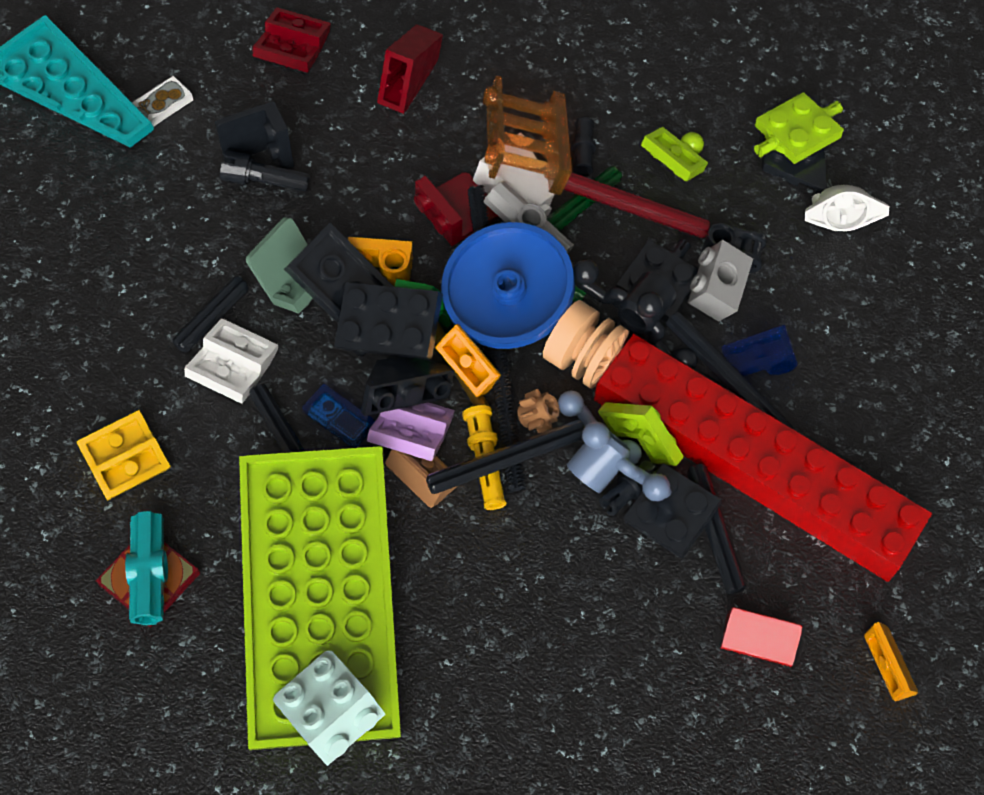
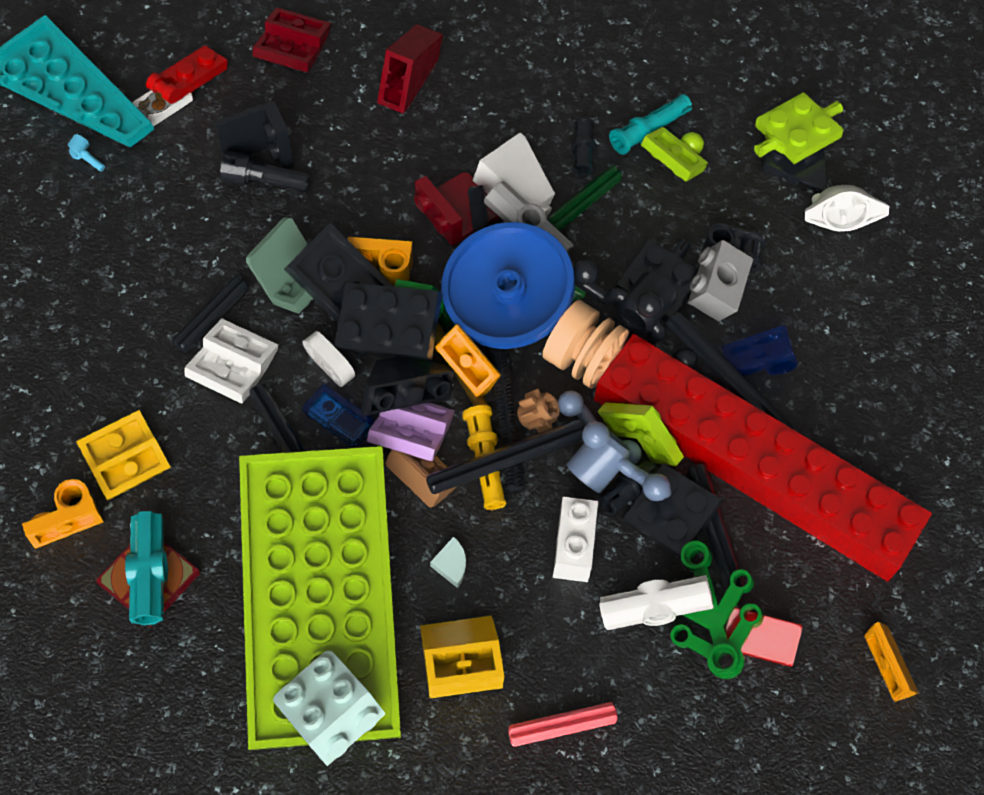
(67, 519): none -> light orange plate
(78, 147): none -> medium azure hand
(187, 74): none -> red plate
(329, 358): none -> white beam
(451, 562): none -> light aqua tile
(462, 656): none -> yellow slope
(553, 130): clear orange fence -> none
(562, 724): none -> coral axle
(575, 539): none -> white brick
(637, 205): dark red axle -> none
(639, 127): none -> teal pin
(656, 602): none -> white piece
(716, 618): none -> green plant

